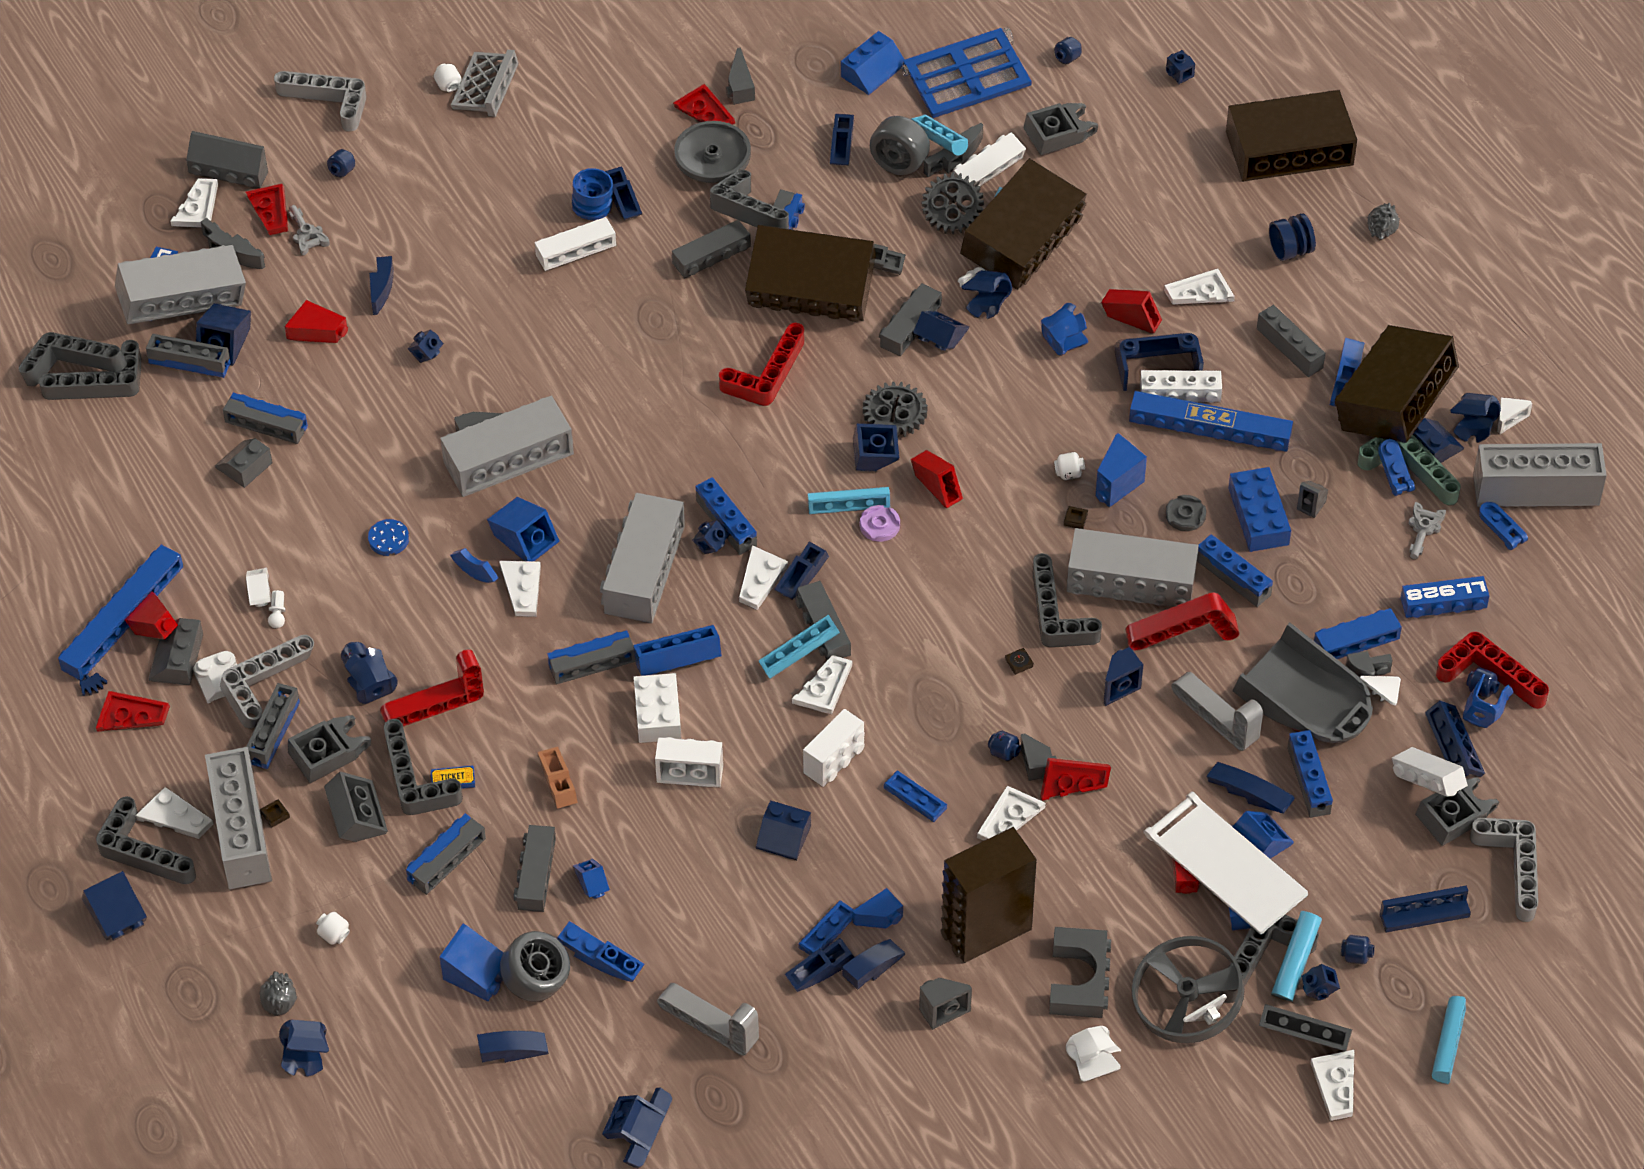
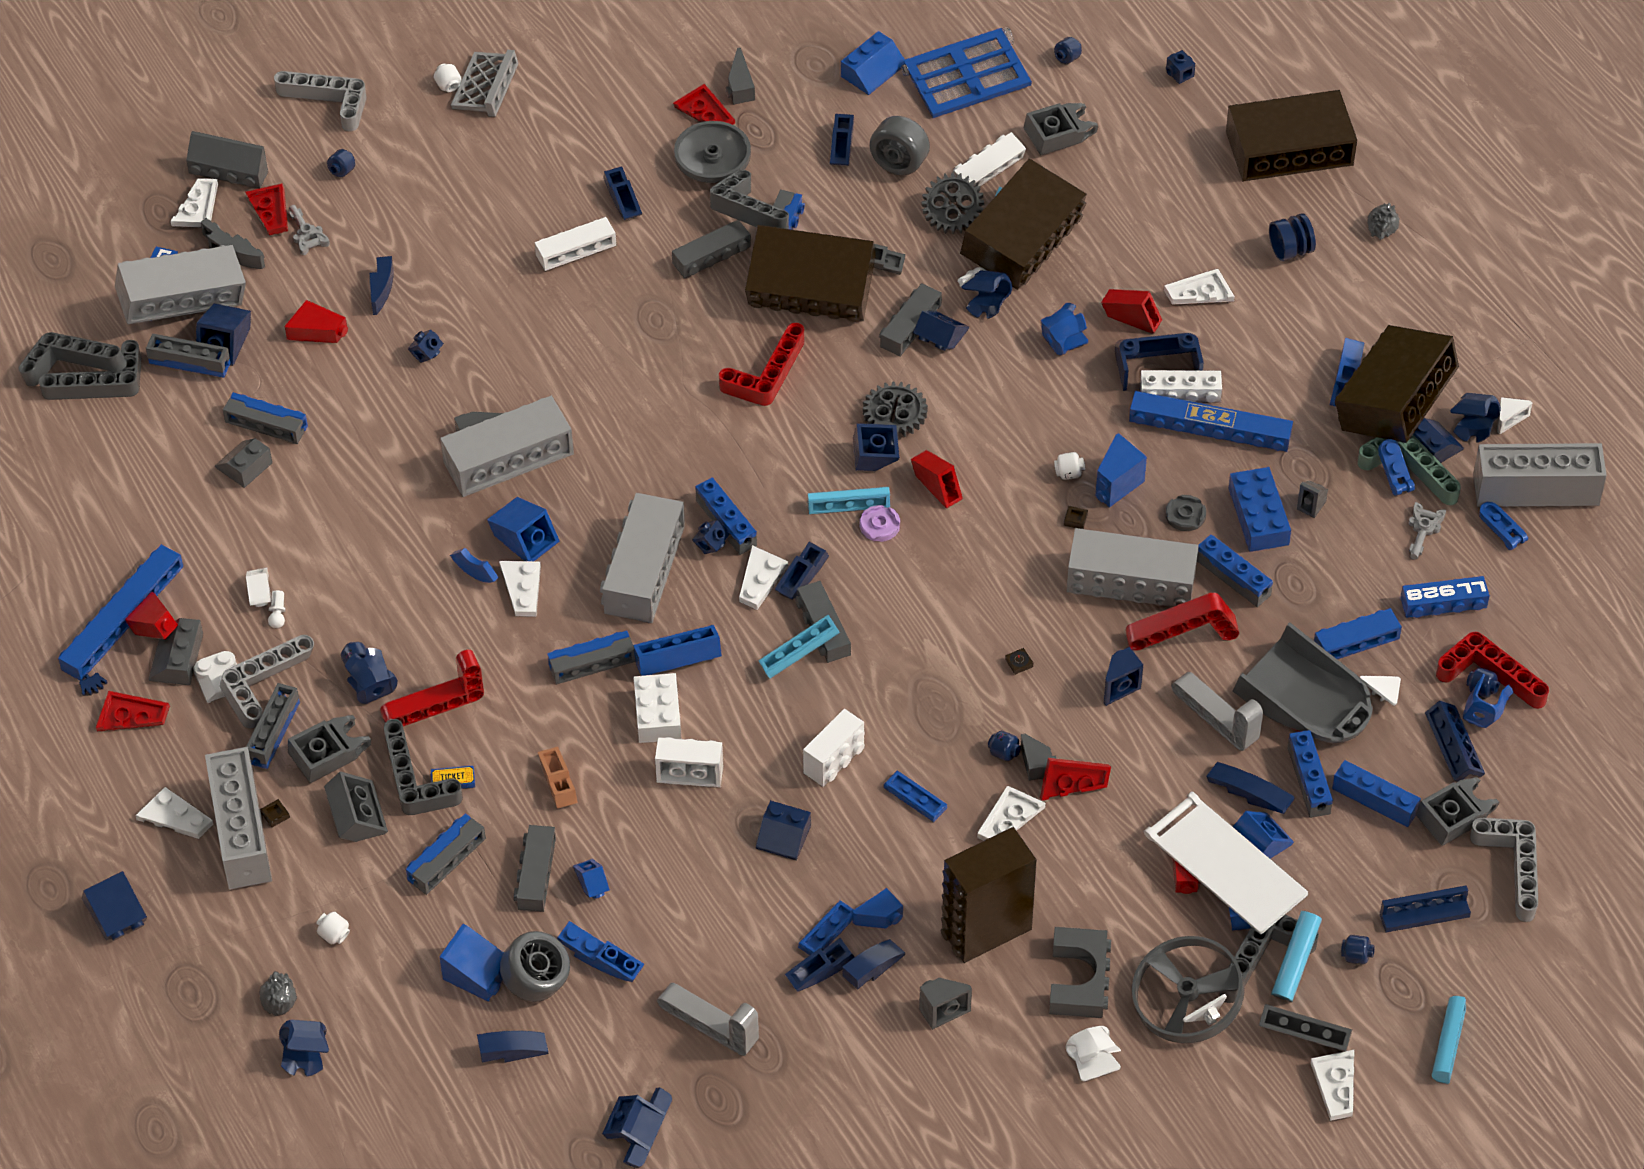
(138, 849): dark grey beam -> none
(388, 537): blue tile -> none
(592, 194): blue wheel -> none
(826, 686): white wing -> none
(942, 135): medium azure brick -> none
(947, 160): dark grey slope -> none
(1052, 630): dark grey beam -> none
(1291, 340): dark grey brick -> none
(1320, 982): dark blue brick -> none
(1364, 665): dark grey brick -> none
(1376, 793): none -> blue brick
(1429, 771): white brick -> none

